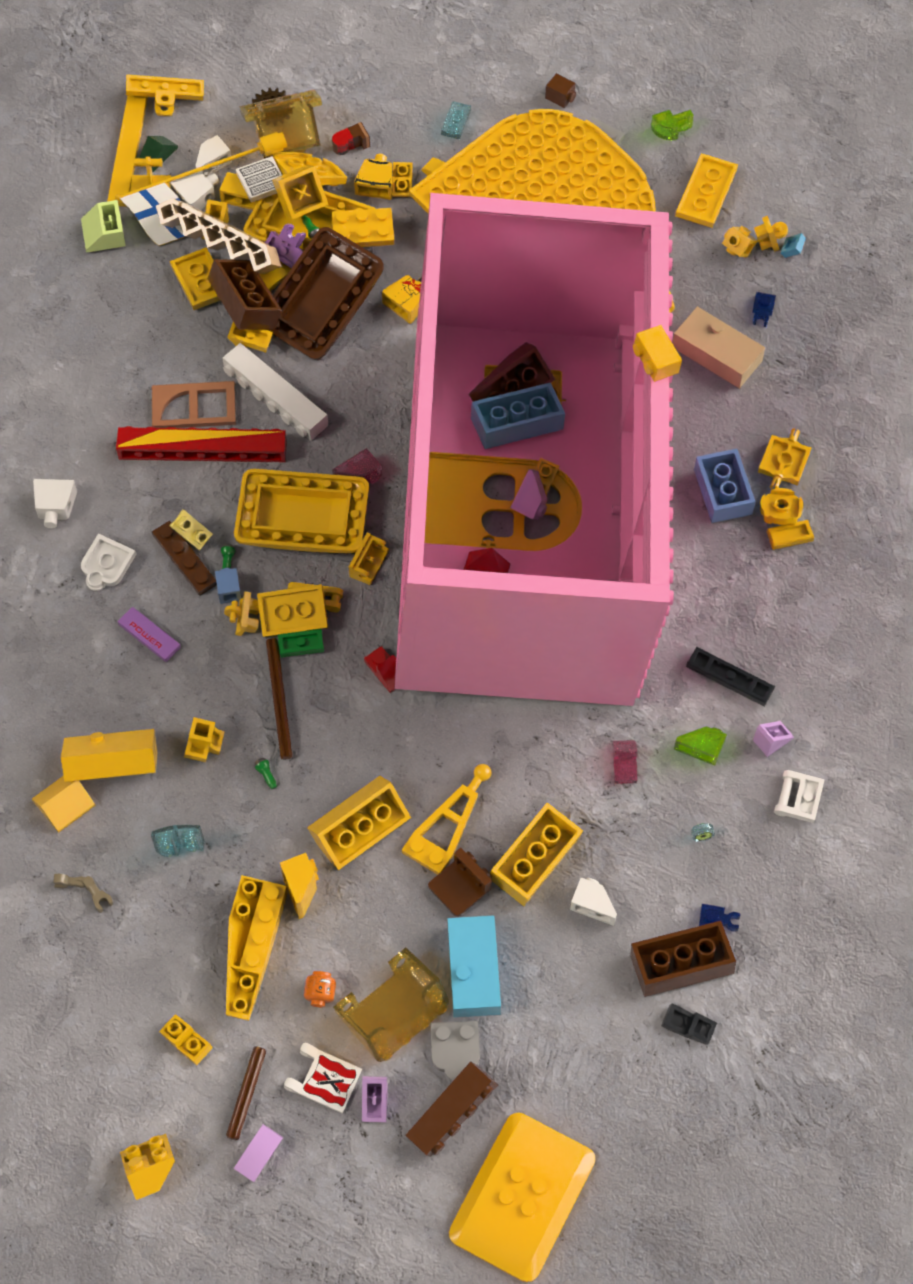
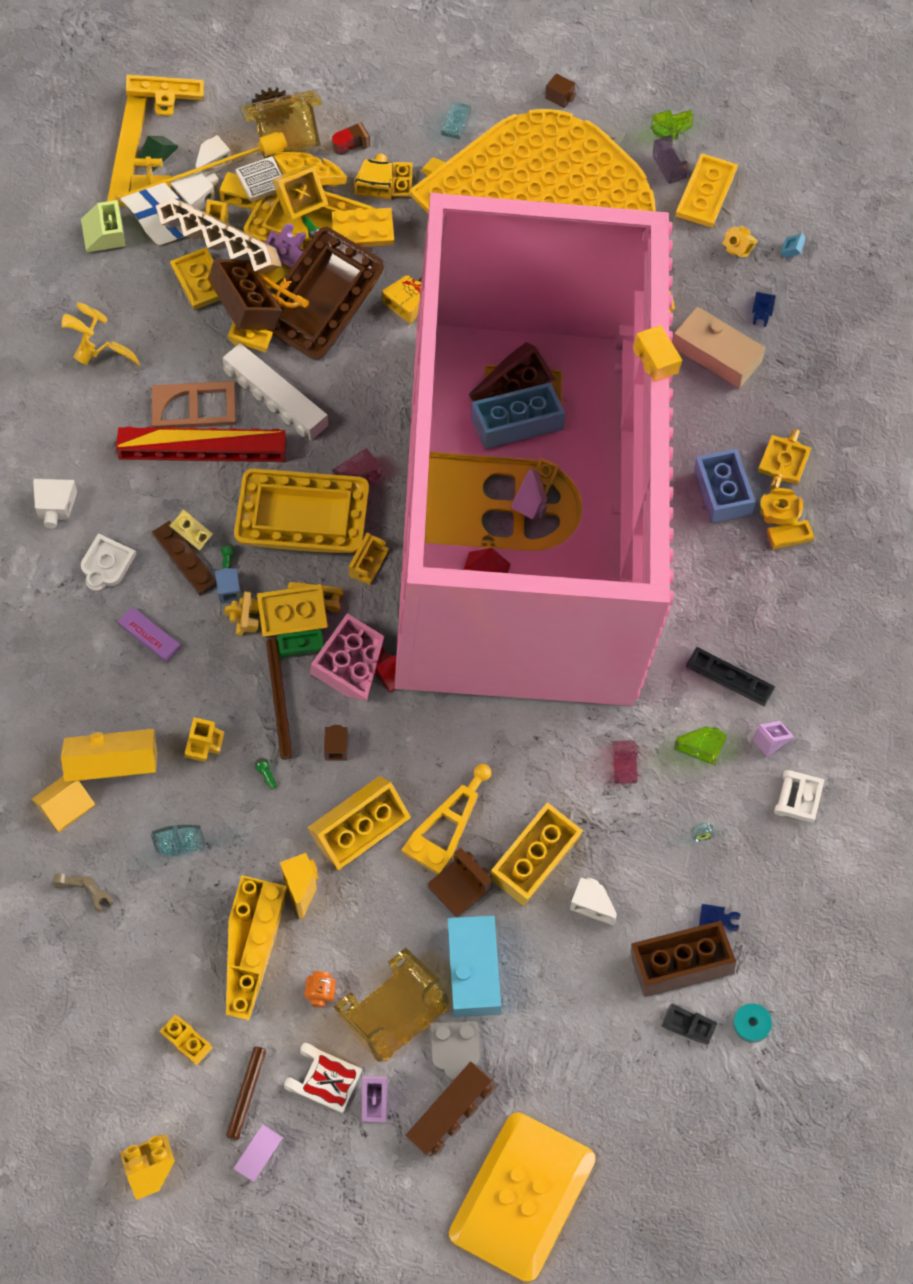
(87, 348): none -> yellow plant
(299, 301): none -> light orange piece
(336, 743): none -> reddish brown brick
(349, 658): none -> bright pink wedge
(668, 161): none -> clear purple panel
(752, 1033): none -> teal piece
(768, 235): yellow hips -> none

